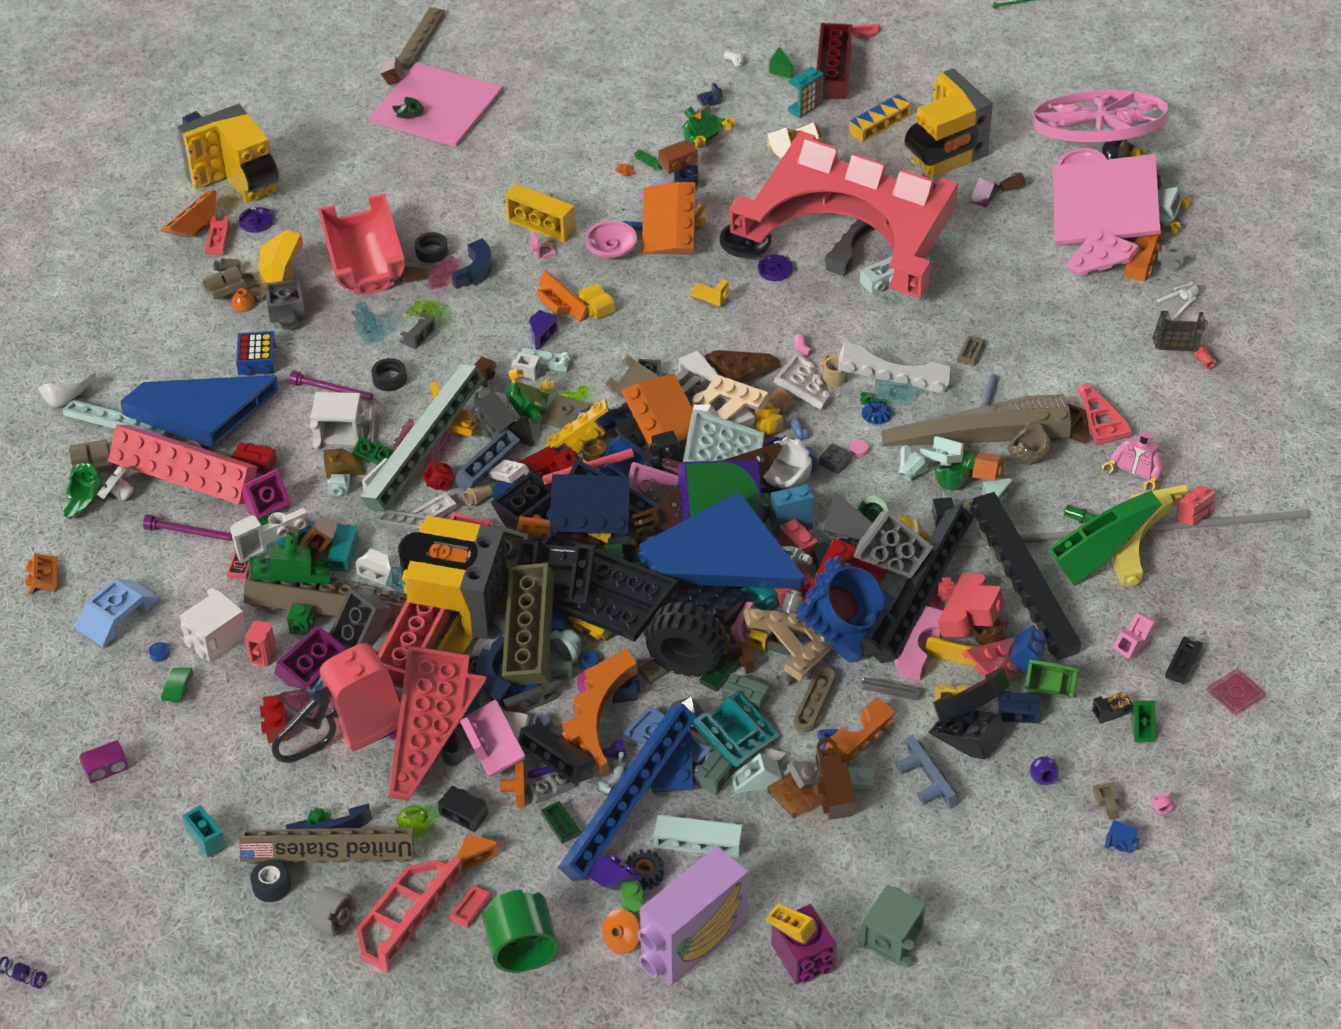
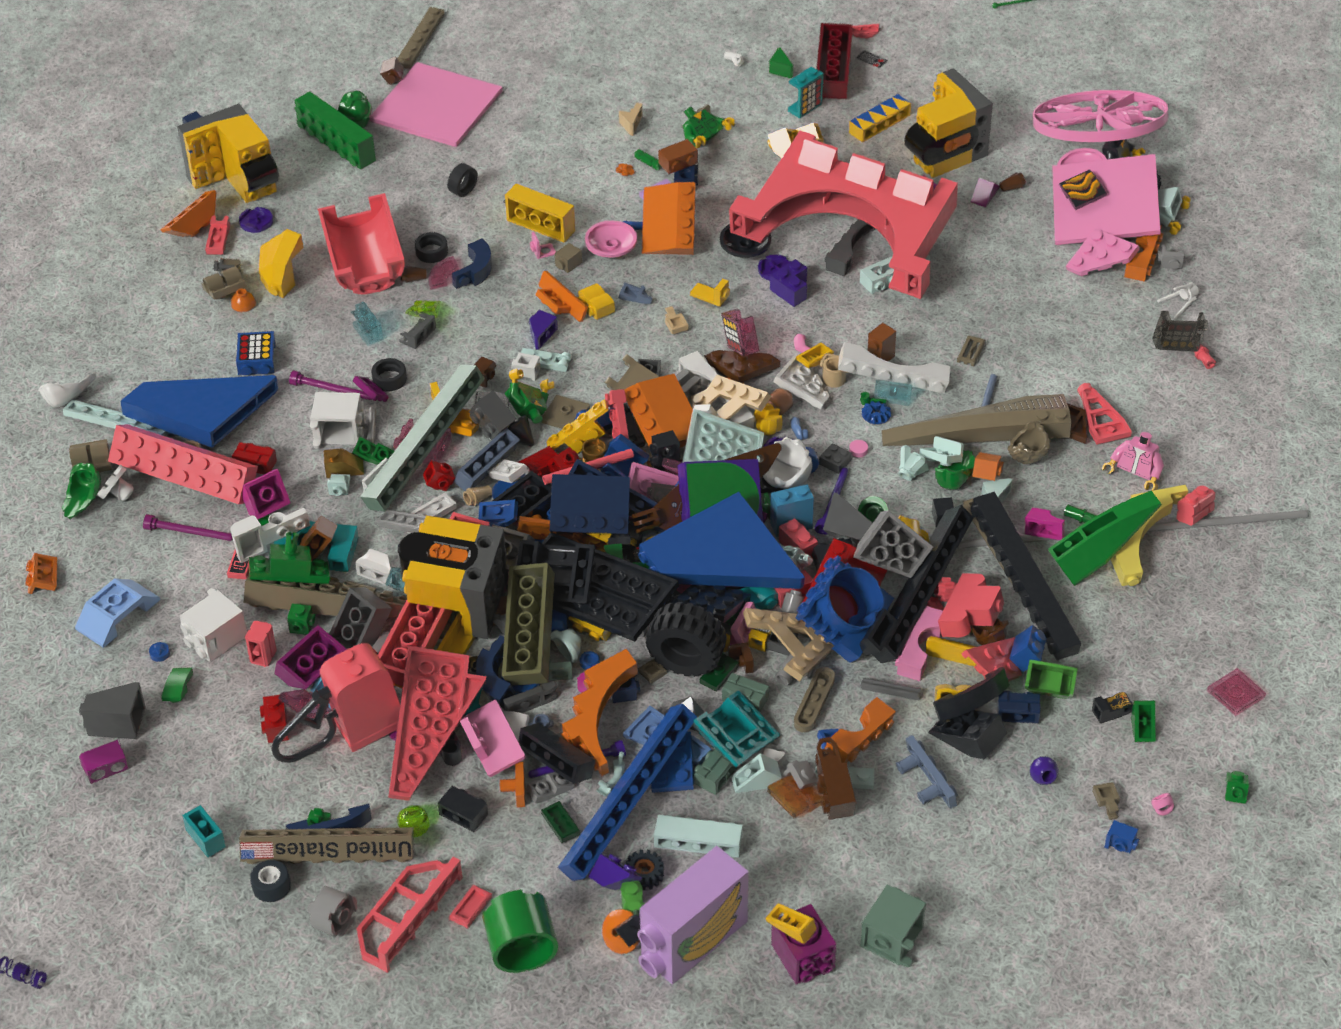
(114, 712): none -> dark grey slope
(259, 295): dark tan piece -> none
(285, 302): flat silver brick -> none
(335, 130): none -> green brick
(356, 107): none -> green helmet
(370, 388): none -> magenta tile
(410, 108): dark green plate -> none
(455, 178): none -> black tyre
(476, 851): orange slope -> none
(499, 512): none -> blue wing
(568, 258): none -> dark tan brick
(577, 395): clear neon green arm -> none
(615, 401): none -> coral plate
(629, 929): none -> black bracket
(631, 119): none -> tan slope
(634, 294): none -> sand blue slope
(675, 322): none -> tan plate
(699, 219): yellow plate -> none
(712, 97): dark blue bracket -> none
(740, 332): none -> clear pink panel
(790, 282): none -> dark purple brick
(815, 353): none -> yellow slope
(837, 489): none -> dark purple piece
(871, 59): none -> black sticker
(882, 342): none -> dark orange brick
(1042, 524): none -> dark pink arch
(1082, 189): none -> slope
(1136, 638): bright pink brick -> none
(1183, 660): black plate -> none
(1236, 787): none -> green bracket

